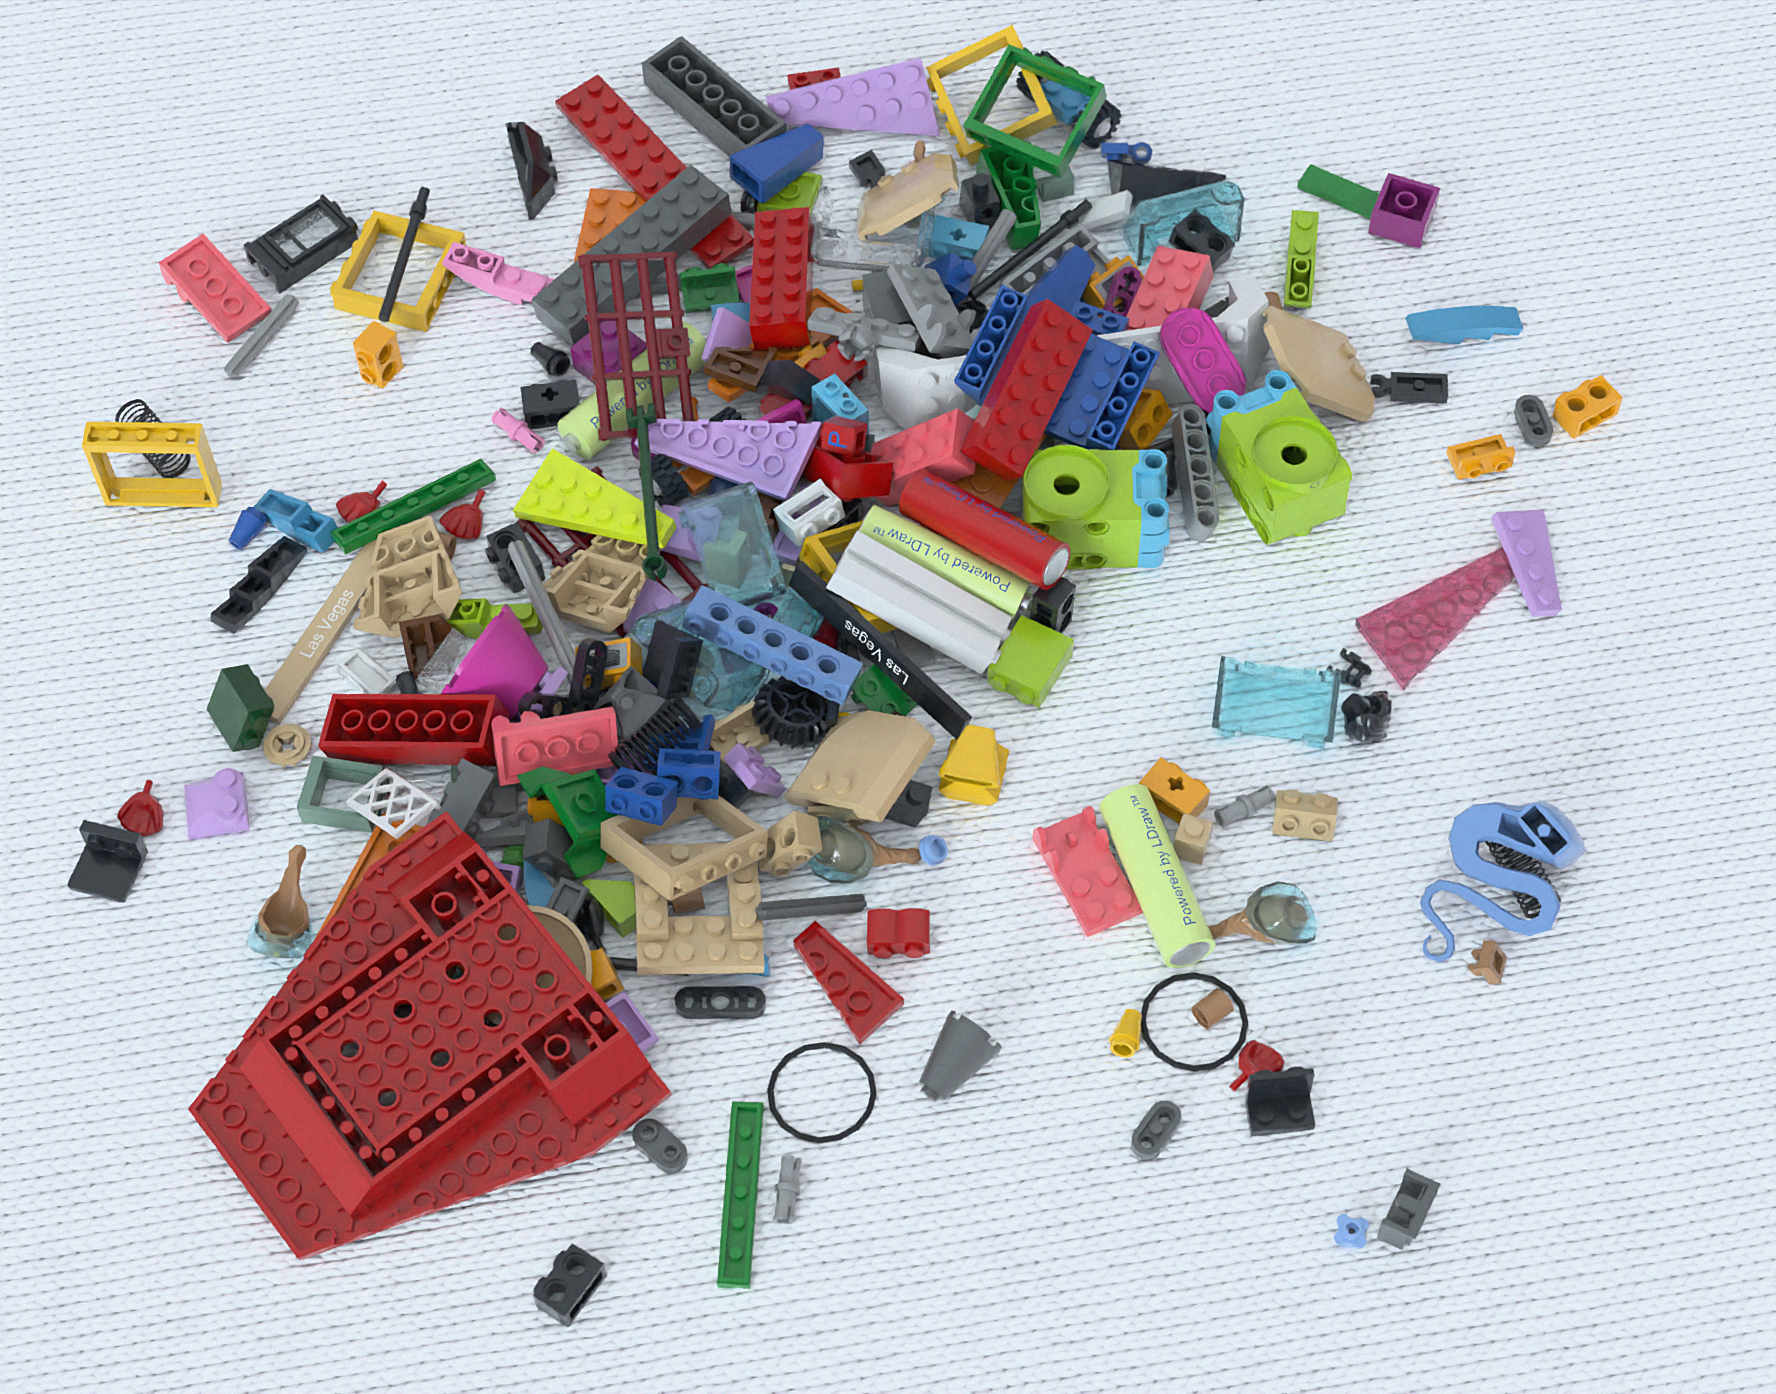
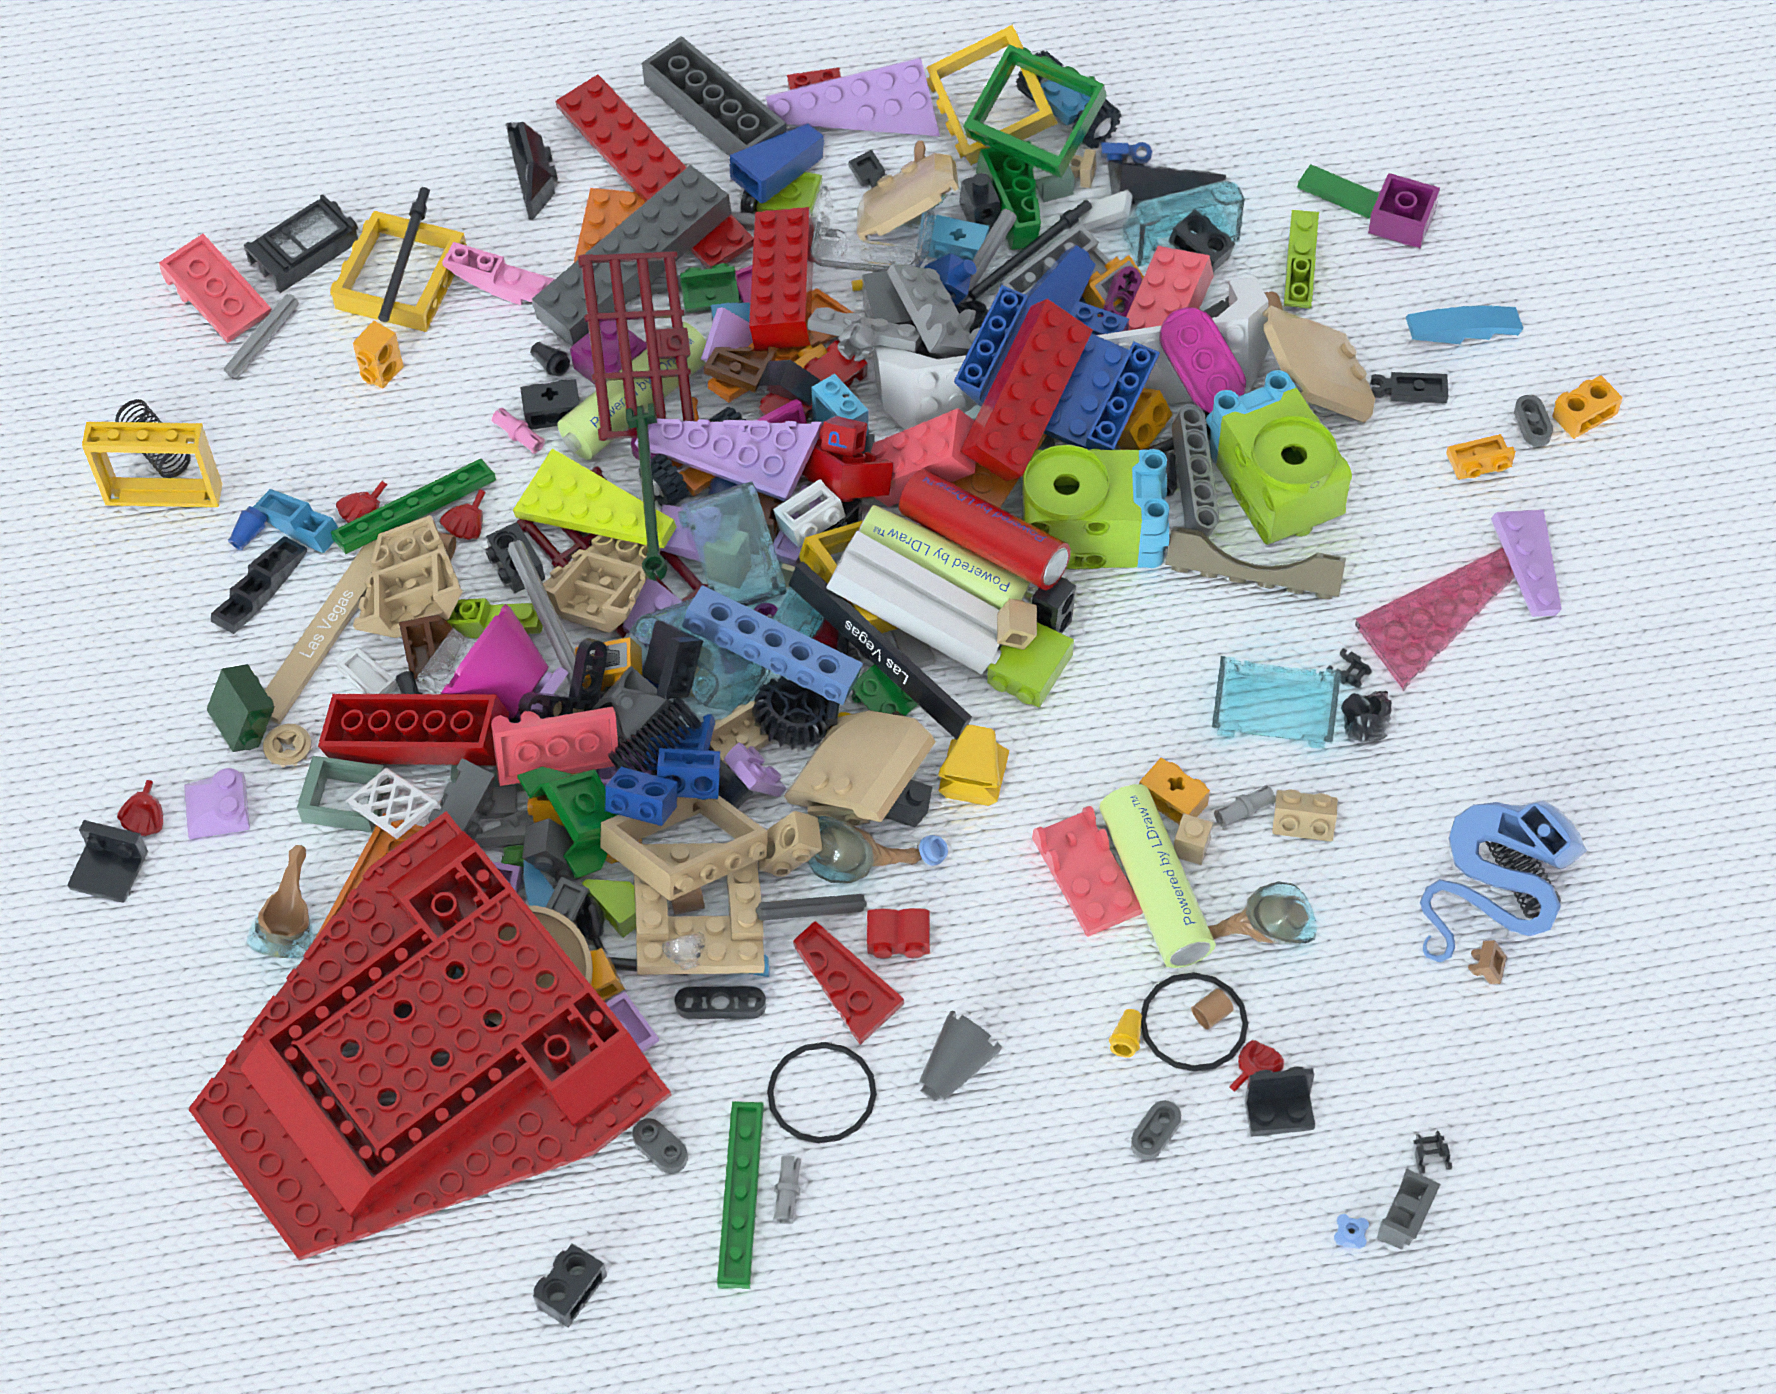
(685, 950): none -> clear brick
(1017, 624): none -> tan brick
(1085, 167): none -> tan tile
(1195, 551): none -> dark tan arch
(1443, 1150): none -> black piece

